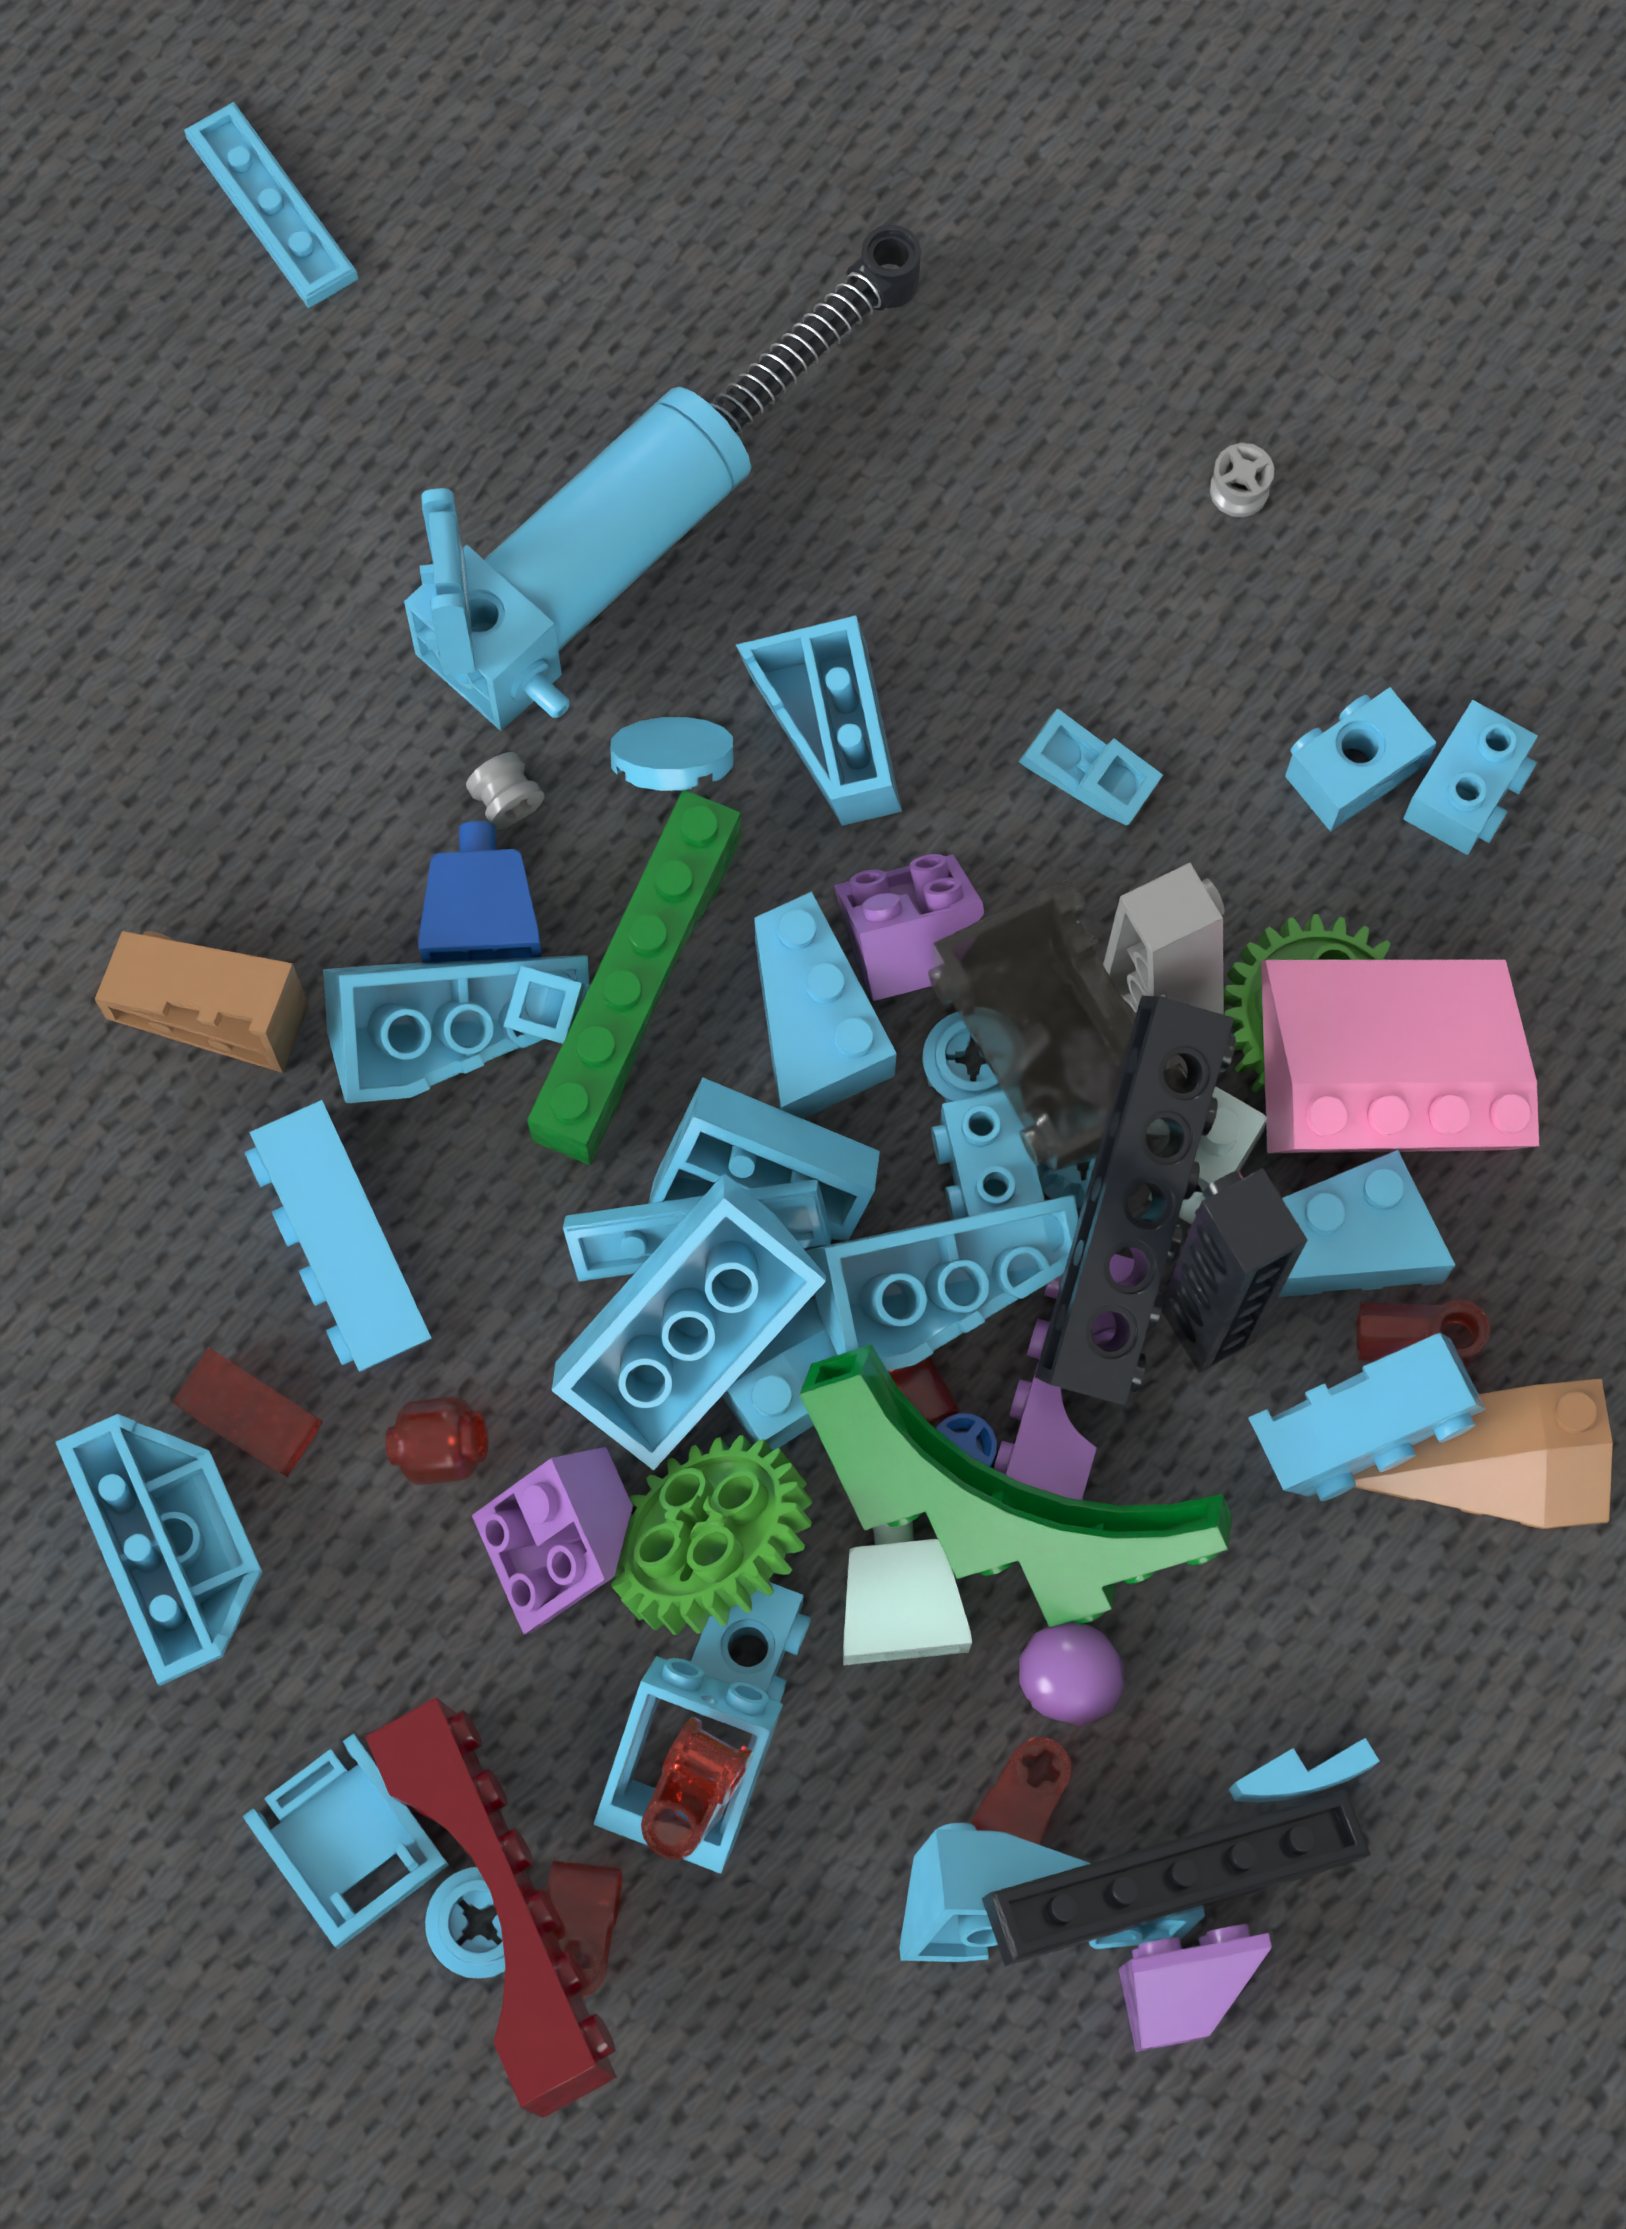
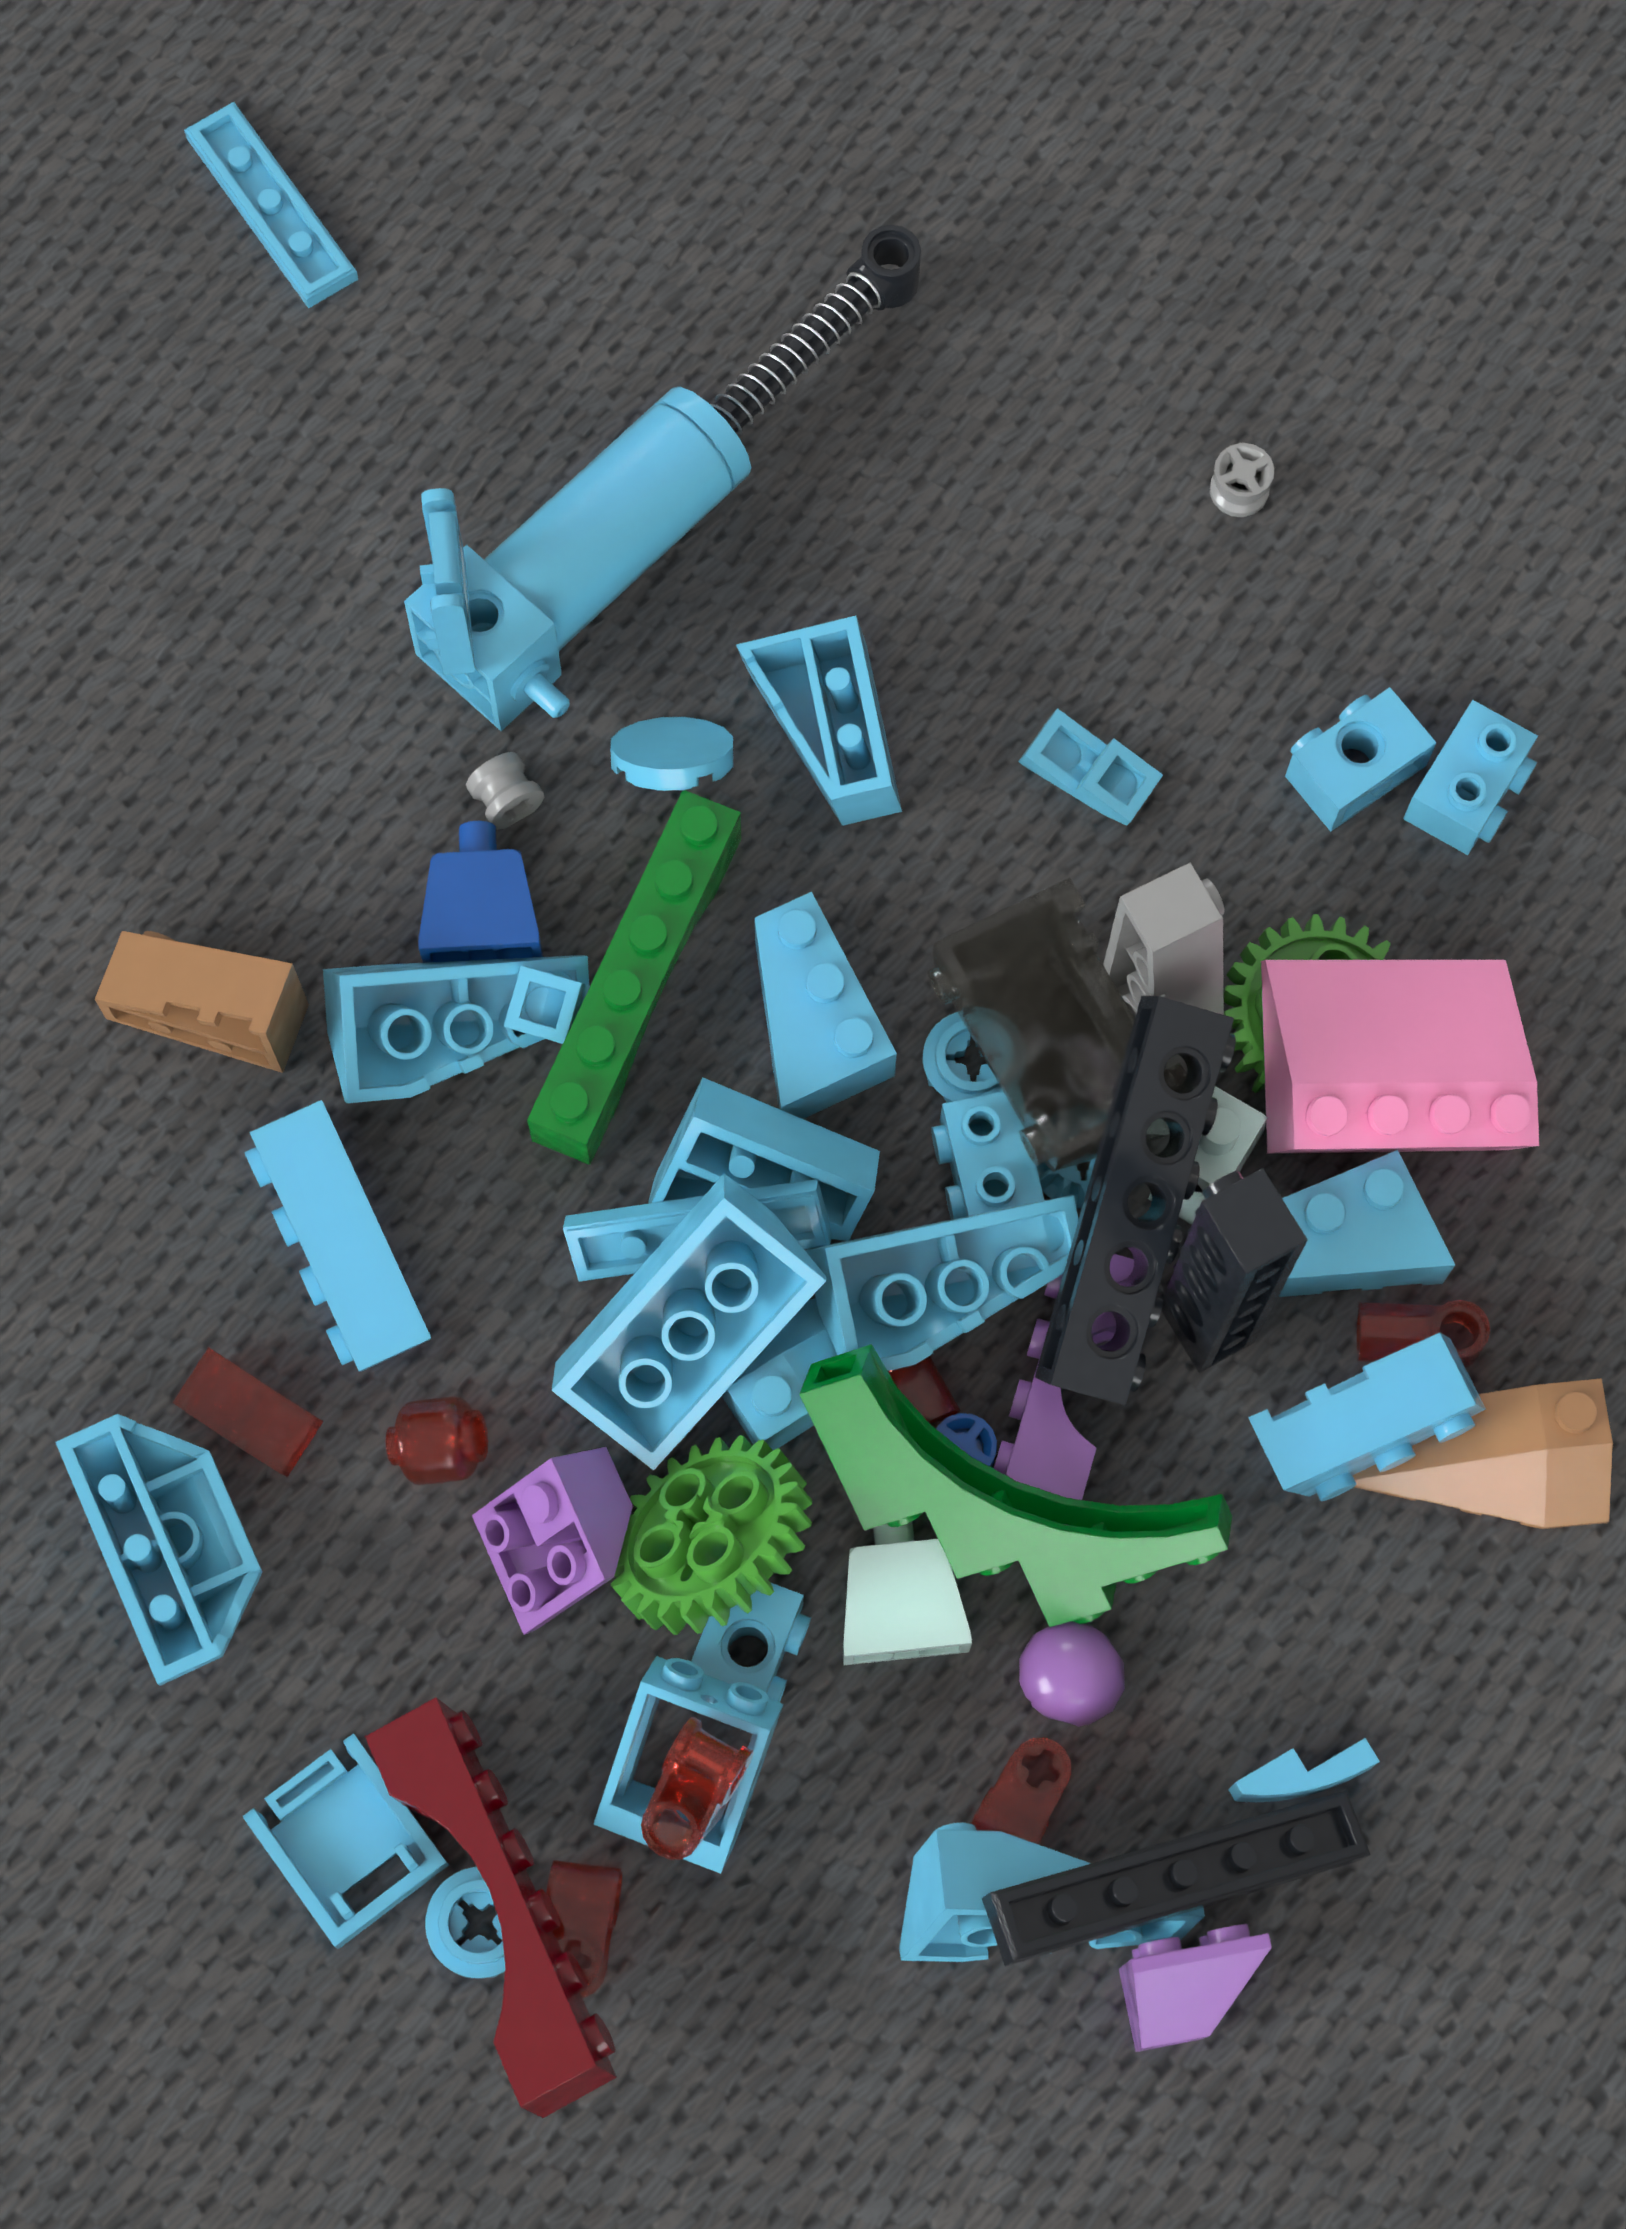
(899, 917): medium lavender slope -> none

